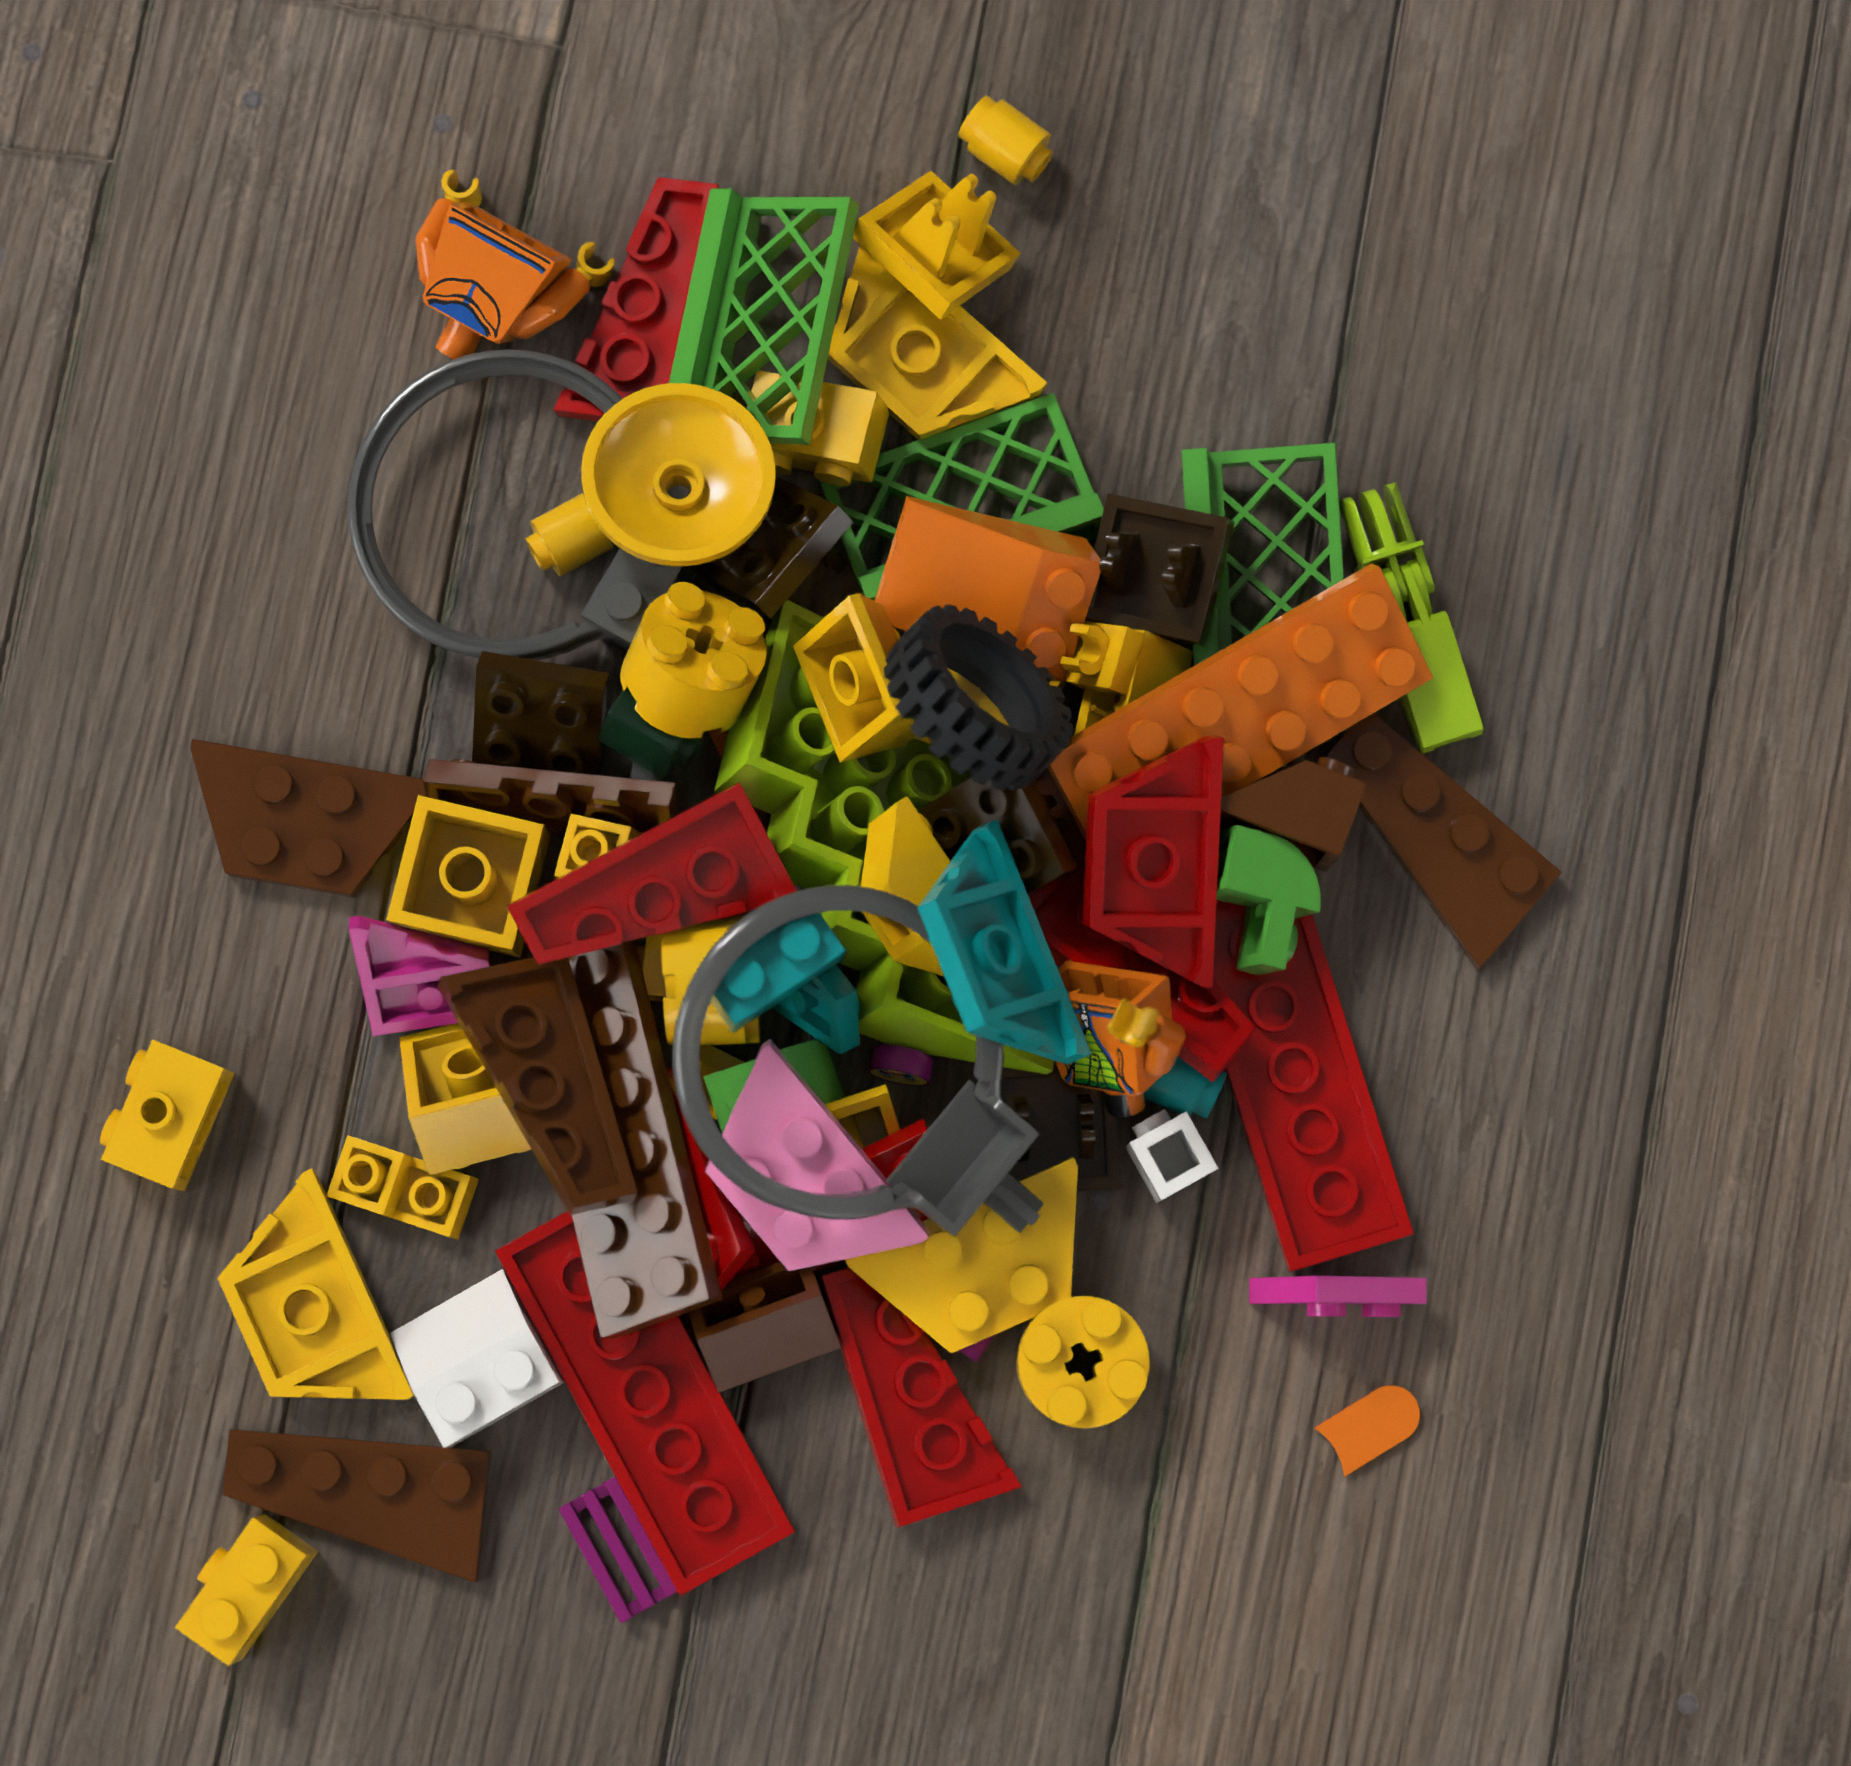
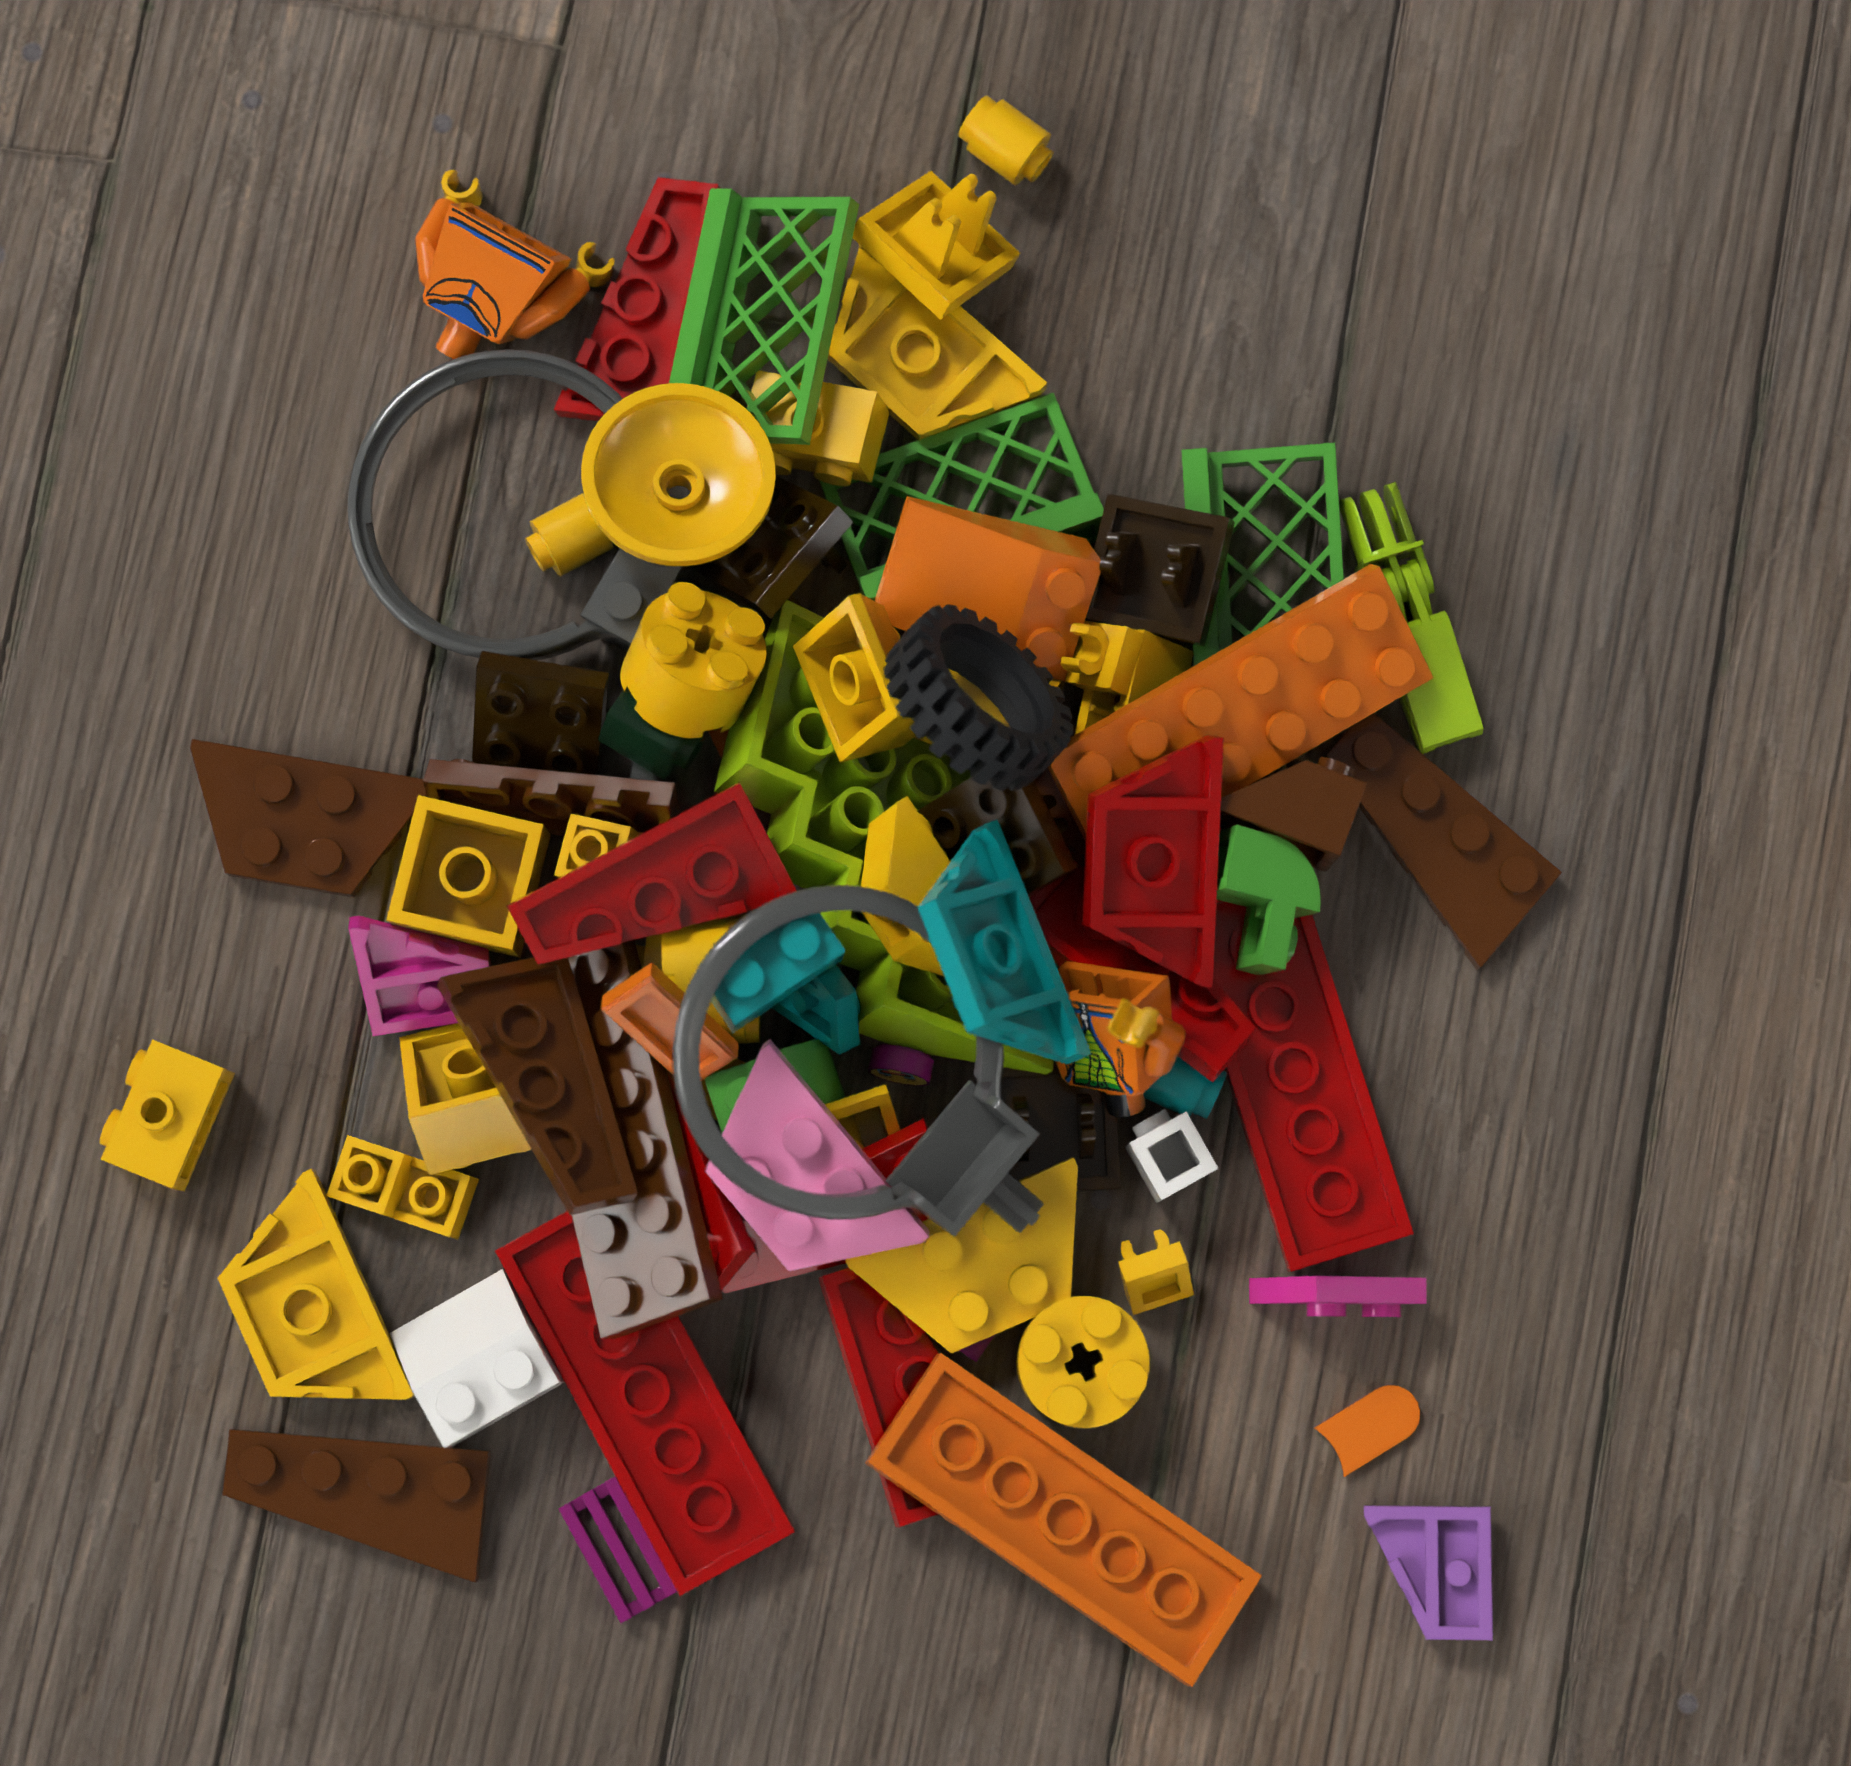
(245, 1588): yellow brick -> none
(648, 1011): none -> orange tile
(764, 1325): reddish brown brick -> none
(1064, 1519): none -> orange plate
(1156, 1275): none -> yellow tile
(1441, 1565): none -> medium lavender wing

